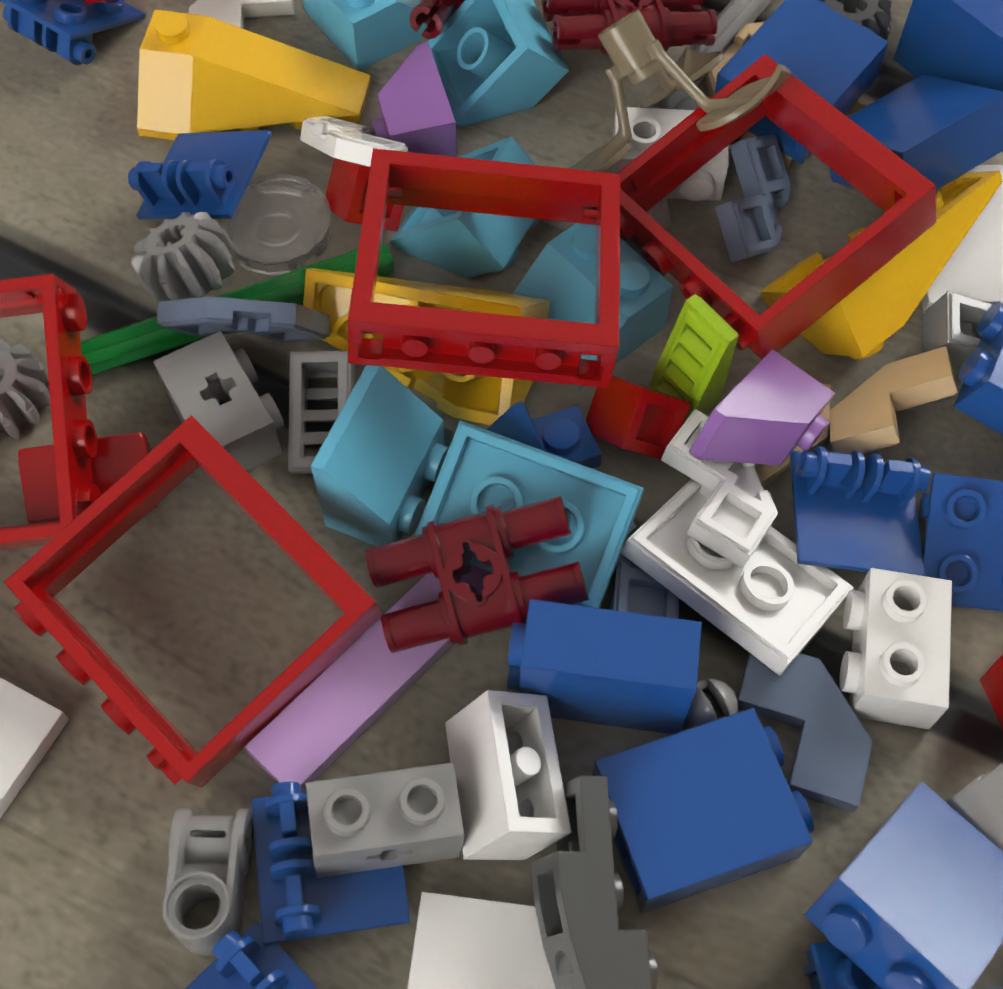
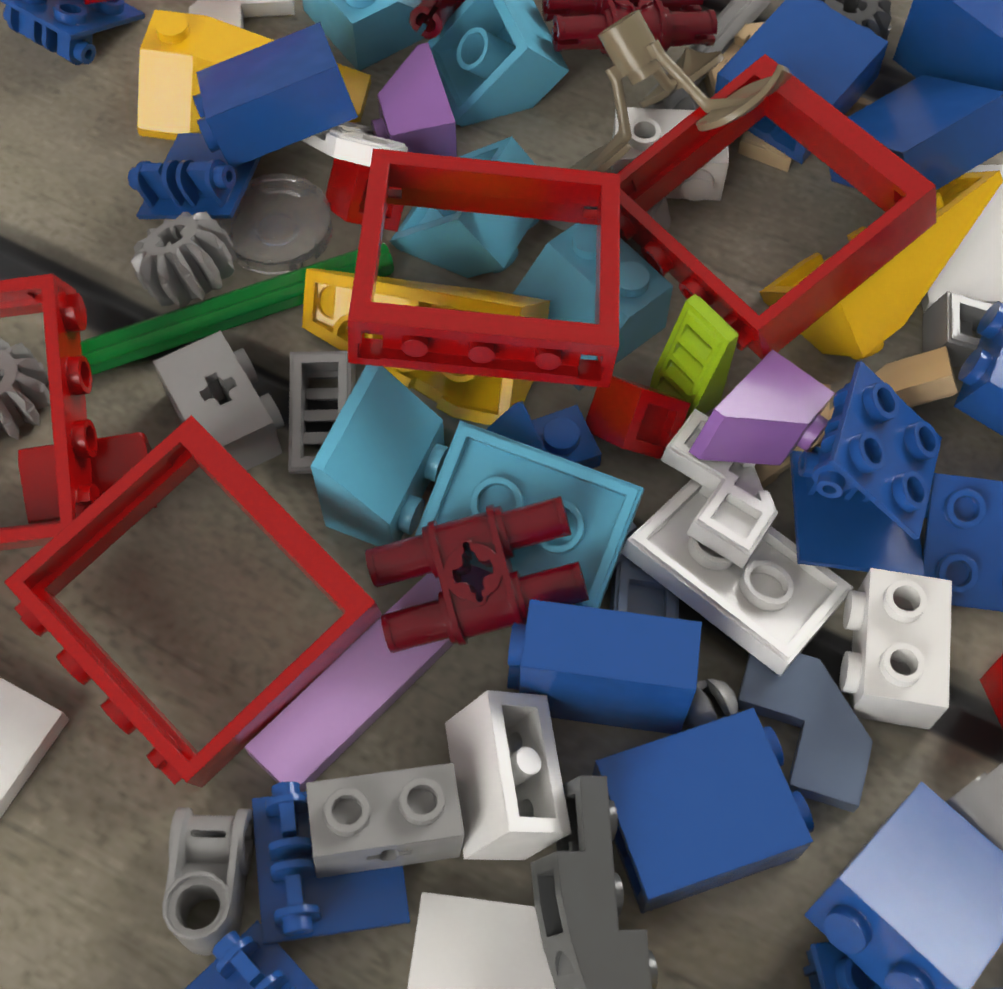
(265, 319): sand blue tile -> none
(272, 96): none -> blue brick
(751, 222): sand blue tile -> none
(878, 449): none -> blue hinge

